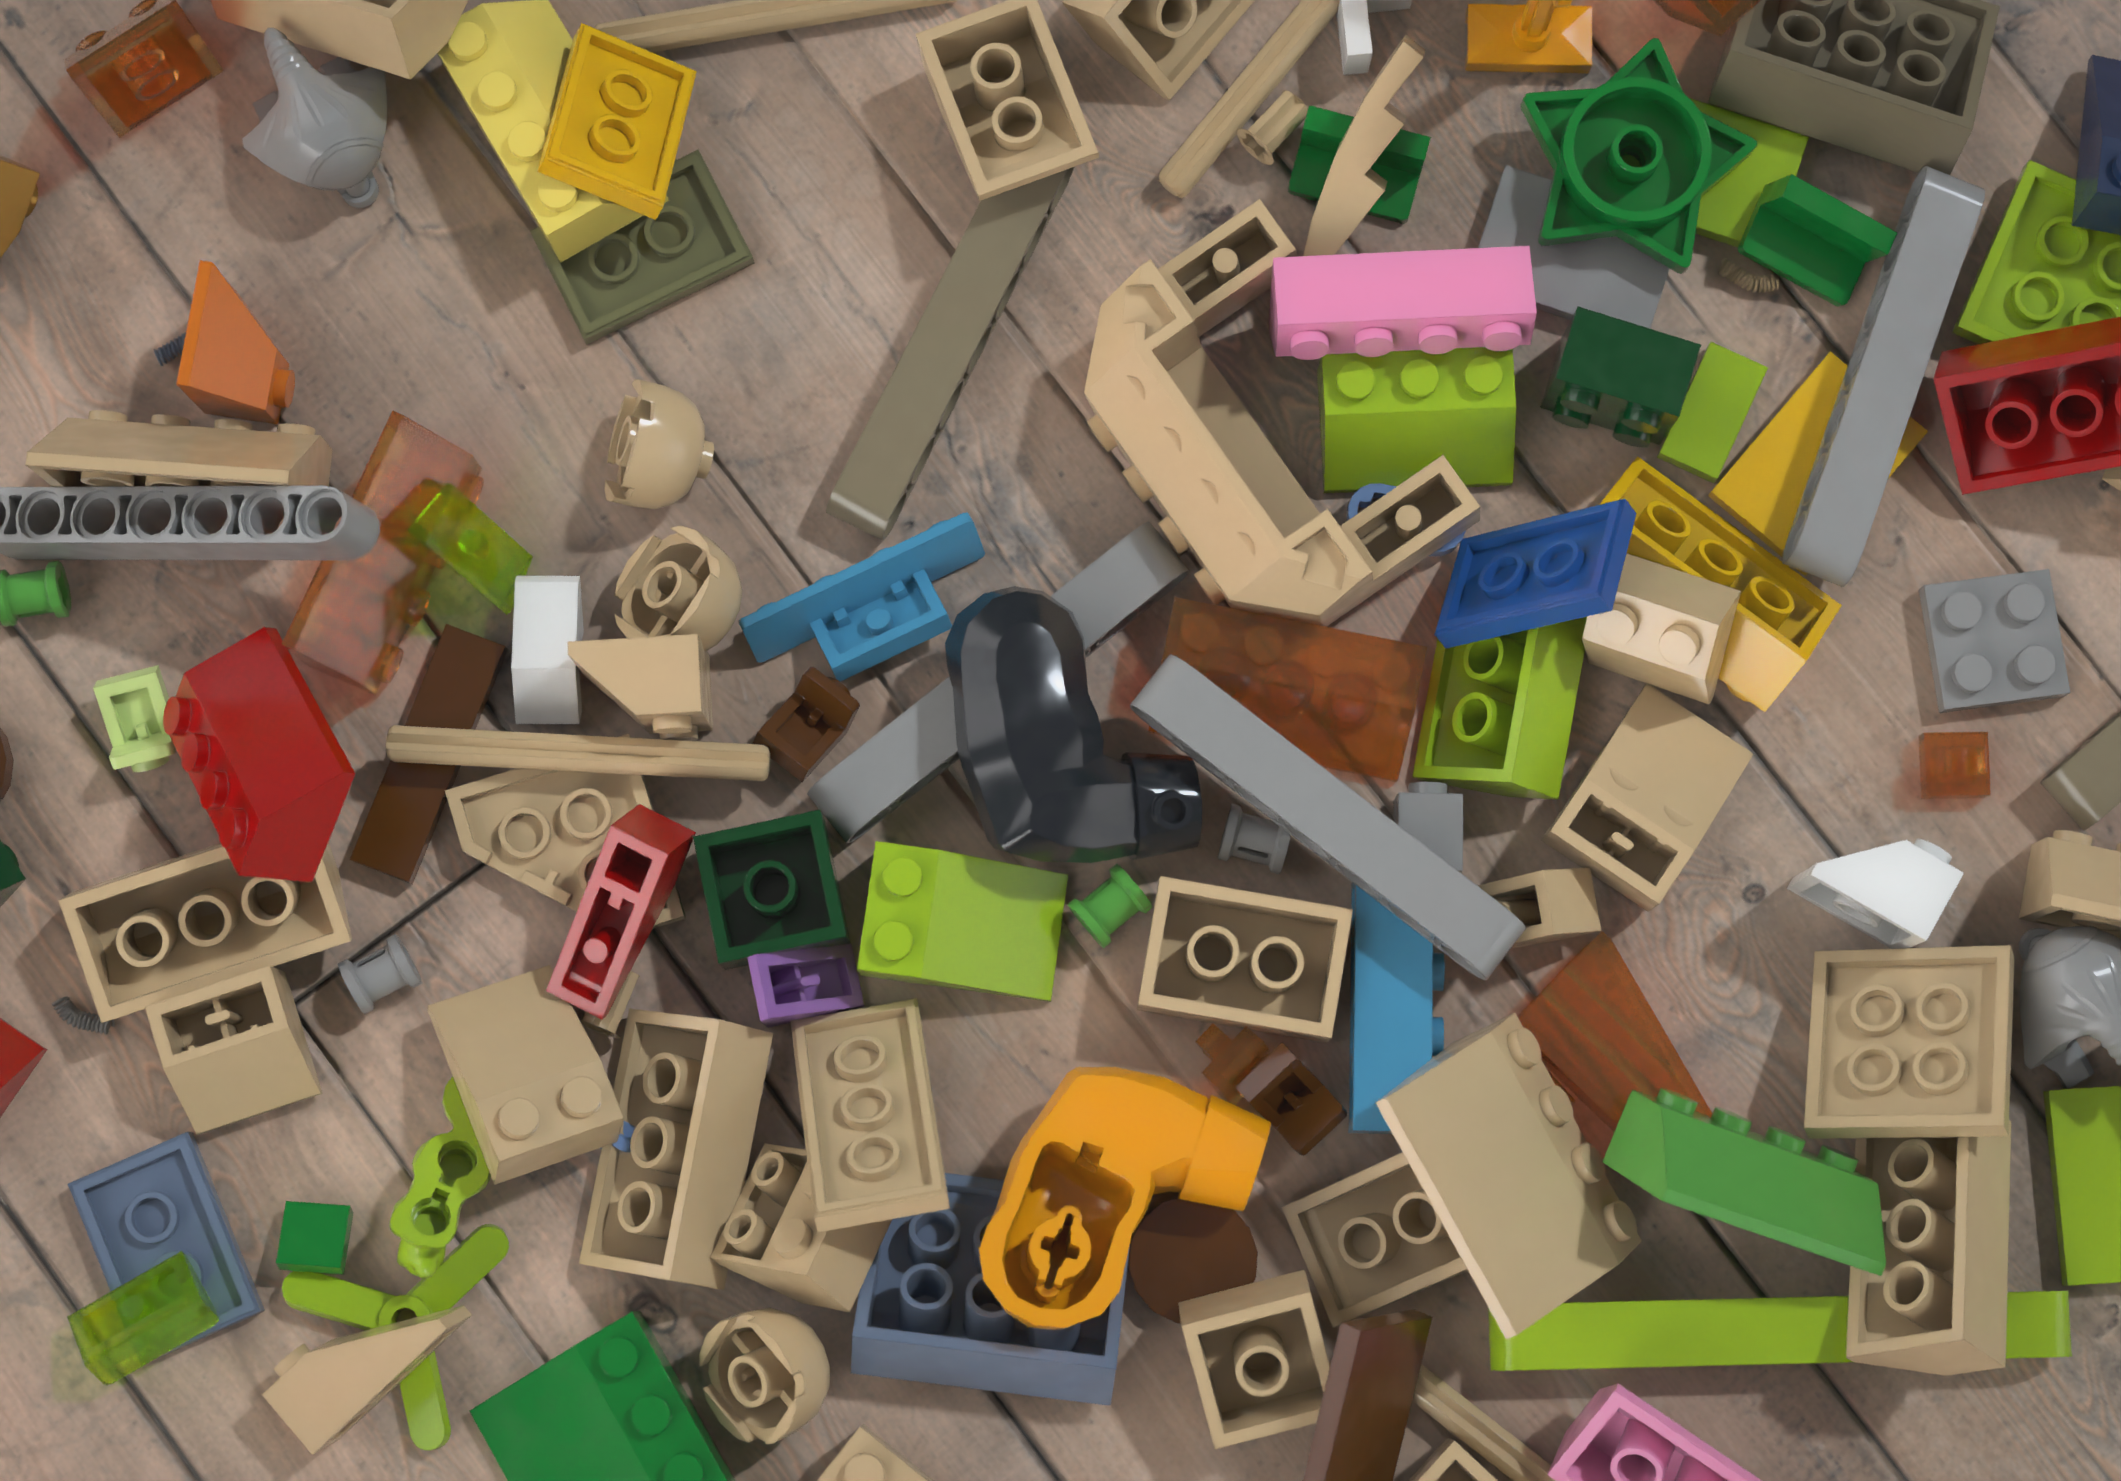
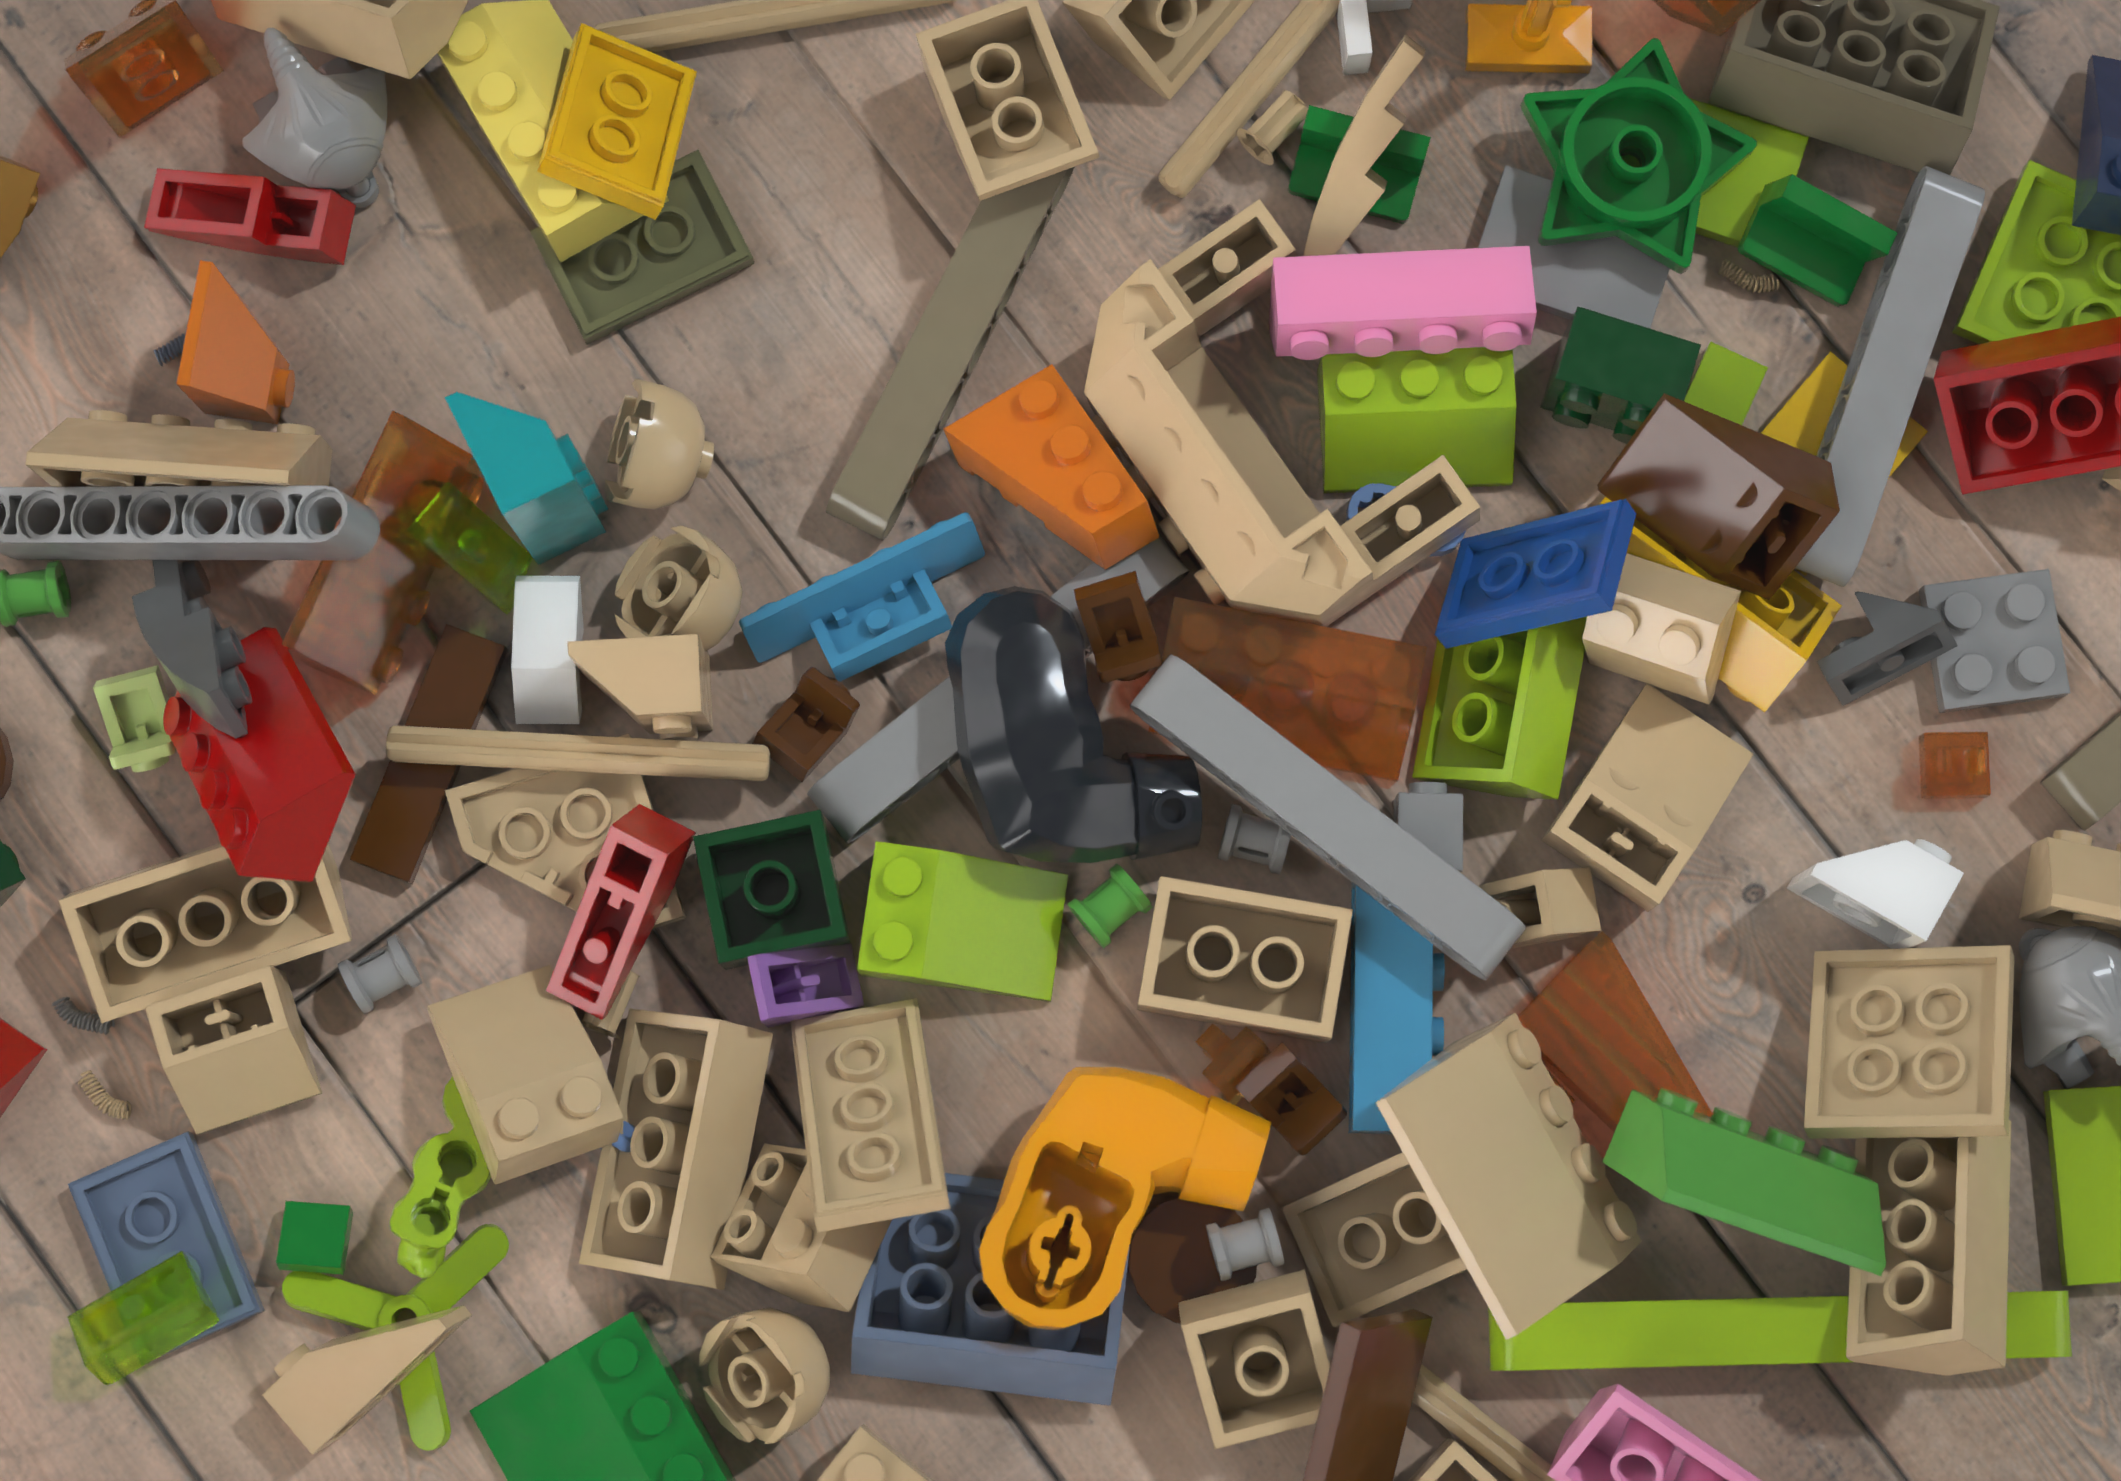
(111, 1105): none -> tan leg
(193, 645): none -> dark grey slope
(251, 215): none -> red slope
(532, 476): none -> teal slope
(1057, 466): none -> orange wedge
(1119, 628): none -> reddish brown bracket
(1245, 1244): none -> light grey bush
(1724, 494): none -> reddish brown slope
(1901, 641): none -> dark grey slope

